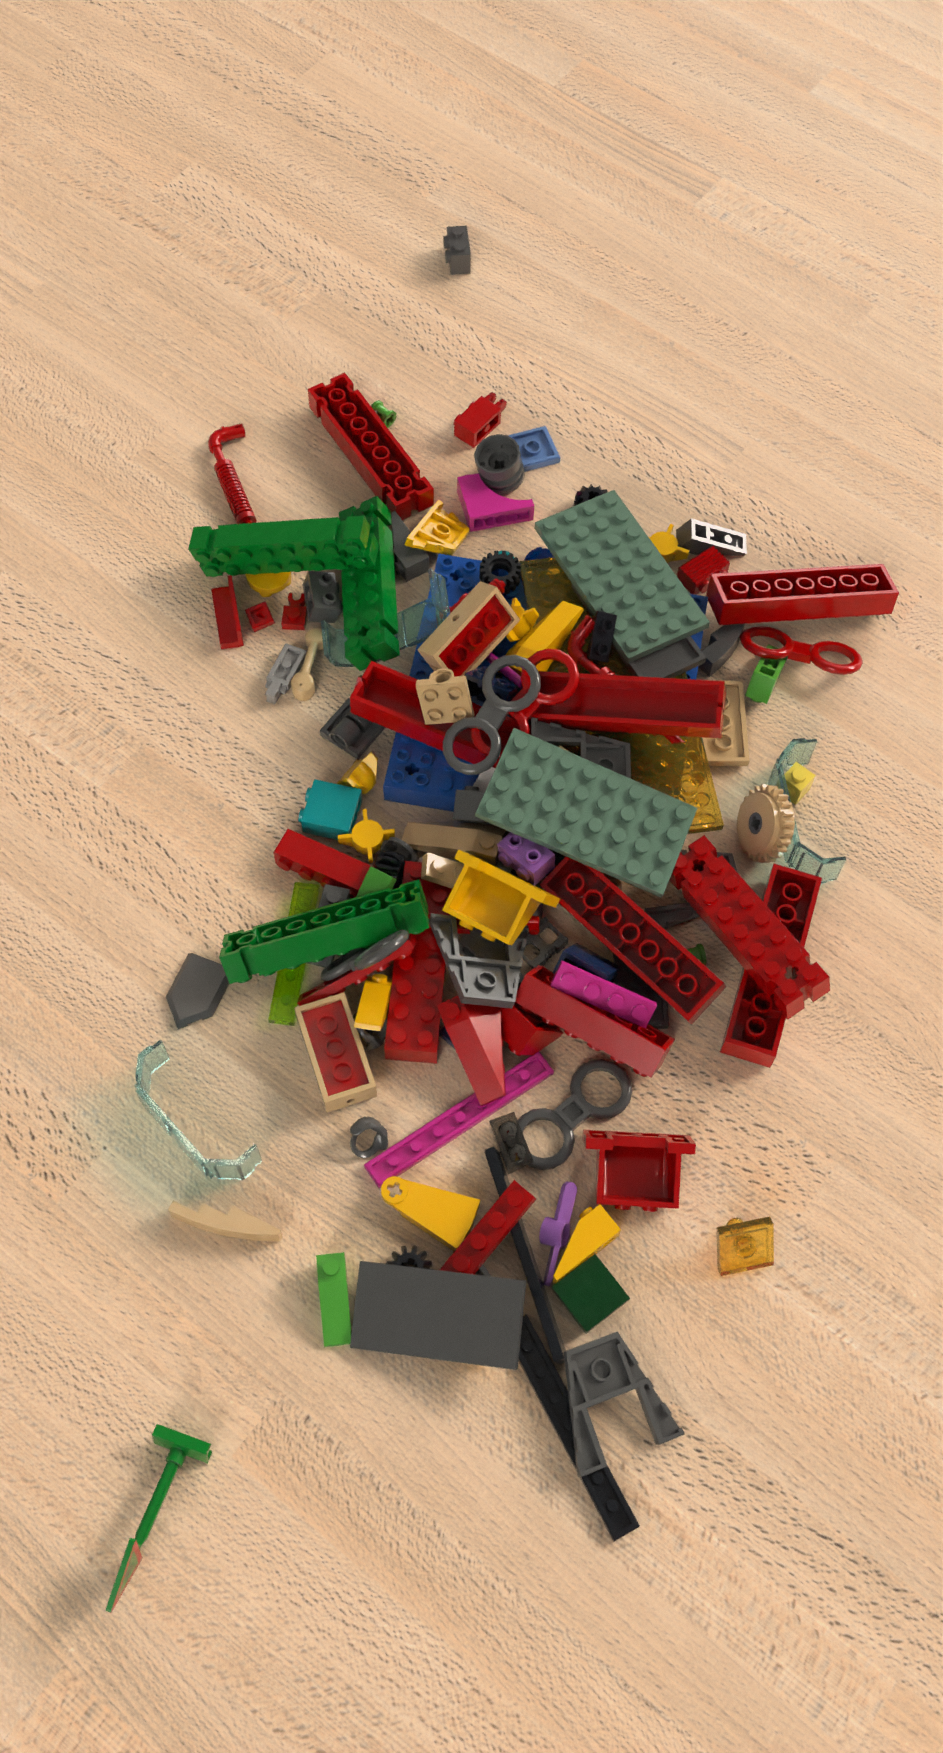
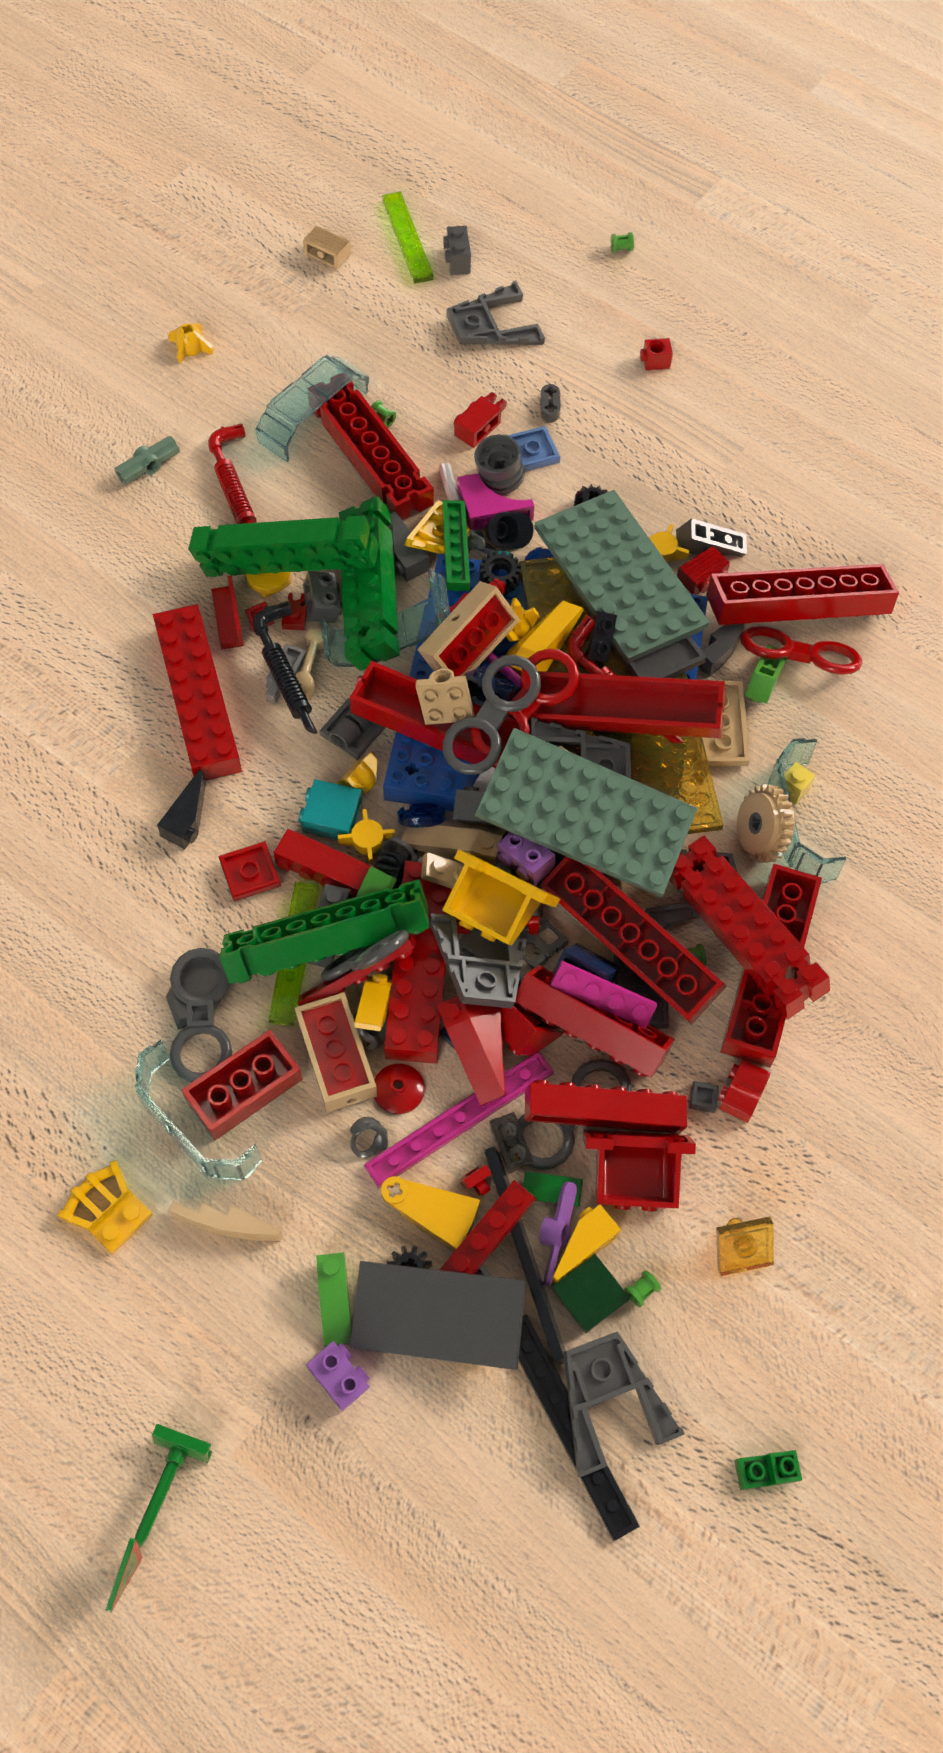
(118, 1221): none -> yellow plate
(147, 460): none -> sand green piece
(183, 818): none -> black slope
(189, 340): none -> yellow piece
(197, 692): none -> red brick
(199, 1011): none -> dark grey bar
(242, 1084): none -> red brick
(249, 871): none -> red plate
(280, 666): none -> black piece
(303, 399): none -> clear light blue windscreen
(327, 247): none -> tan brick
(338, 1375): none -> medium lavender brick
(399, 1100): none -> red dish
(407, 237): none -> clear neon green tile
(421, 815): none -> clear blue tile
(449, 482): none -> white axle
(455, 546): none -> green plate
(475, 324): none -> dark grey wing
(476, 1179): none -> red tile
(477, 542): none -> dark grey piece
(509, 530): none -> black piece
(548, 1187): none -> green slope
(553, 402): none -> dark grey beam
(605, 1107): none -> red brick
(622, 242): none -> bright green bush
(642, 1288): none -> bright green bush
(656, 354): none -> red brick
(703, 1097): none -> dark grey tile
(744, 1091): none -> red brick
(768, 1470): none -> green slope

